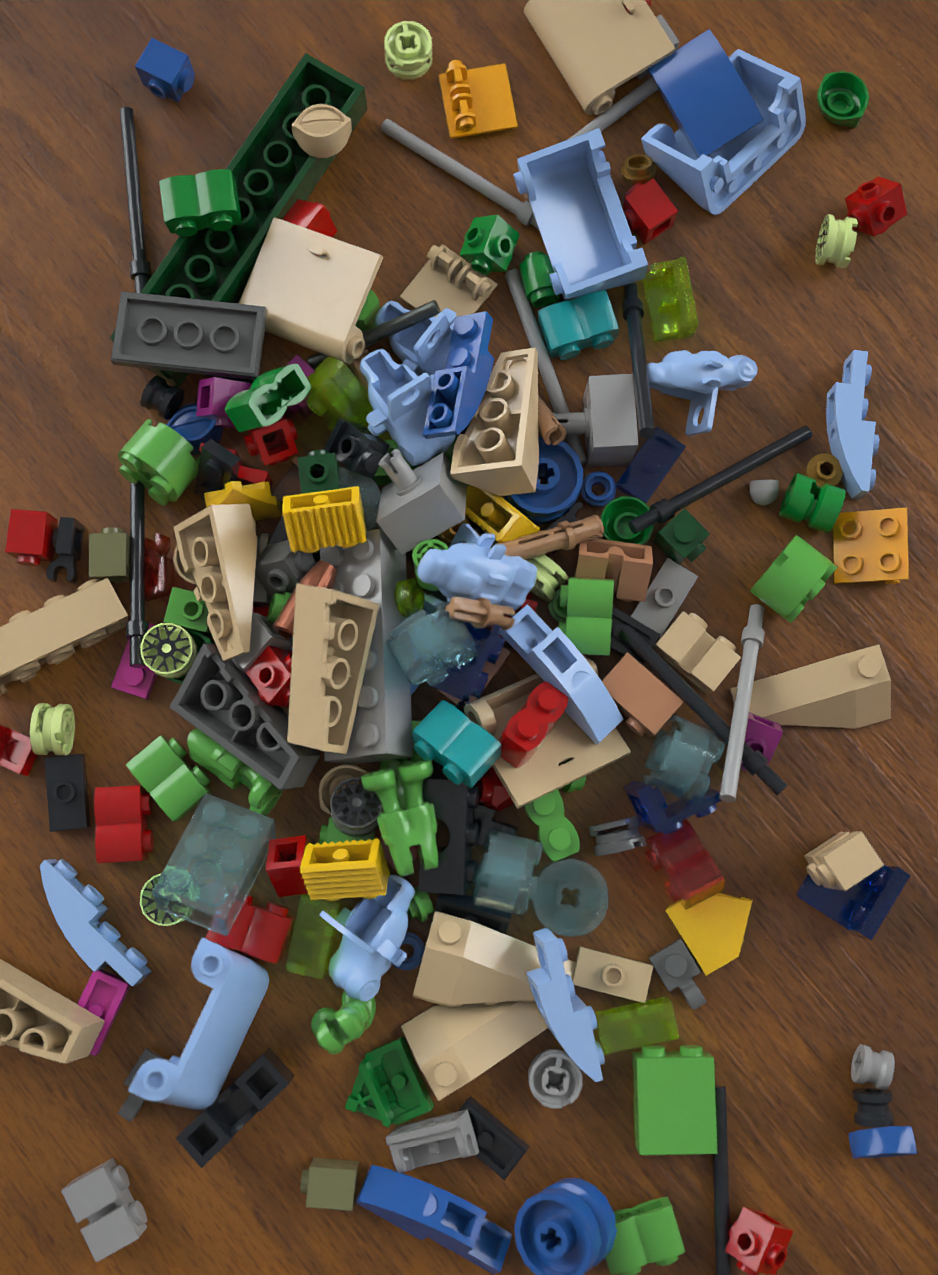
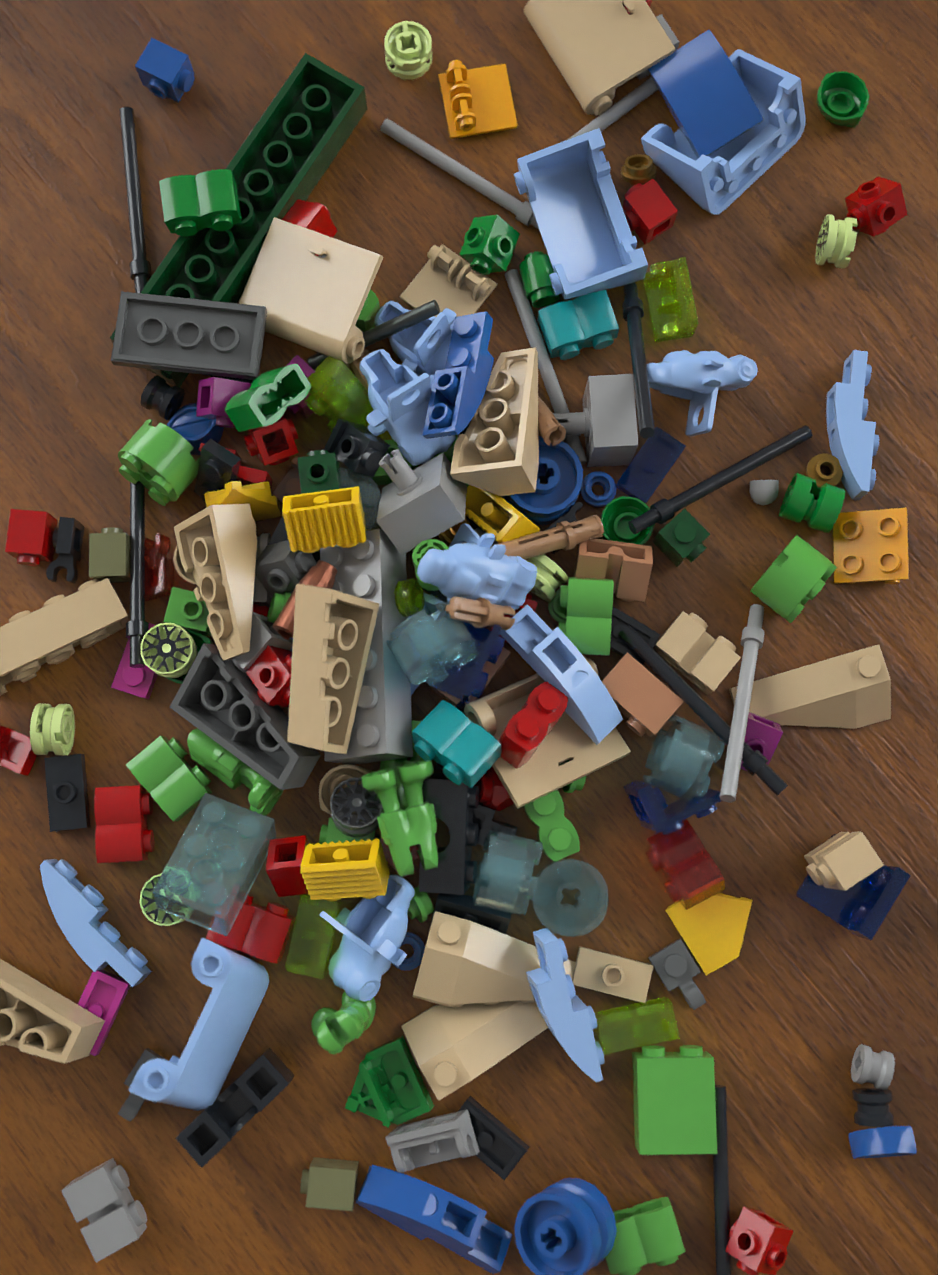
(322, 130): tan hat -> none
(554, 1078): light grey wheel -> none
(617, 840): dark grey wheel -> none
(664, 596): light grey plate -> none

